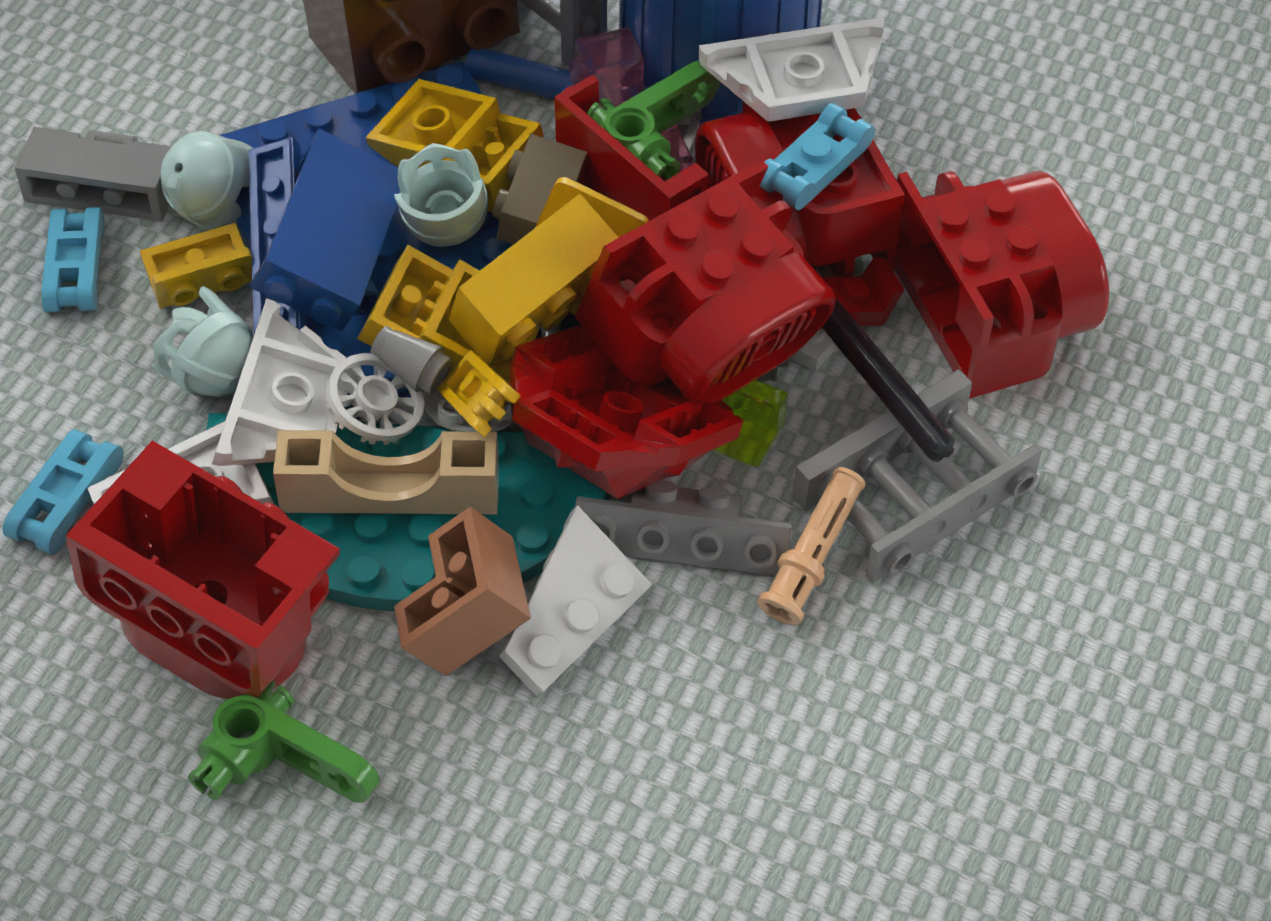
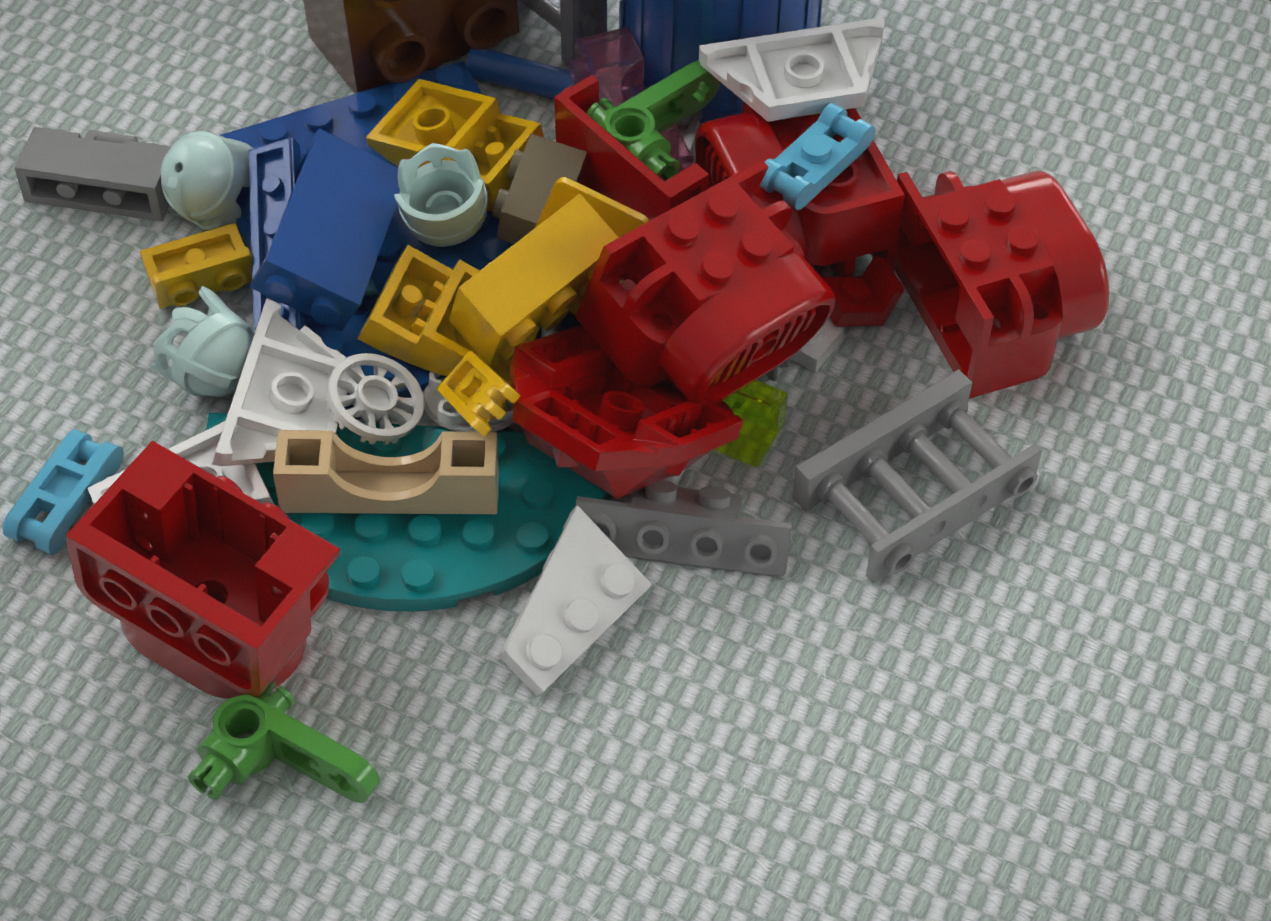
(72, 256): medium azure plate -> none
(412, 359): light grey cone -> none
(470, 600): nougat brick -> none
(802, 566): light nougat pin -> none
(889, 384): black axle -> none

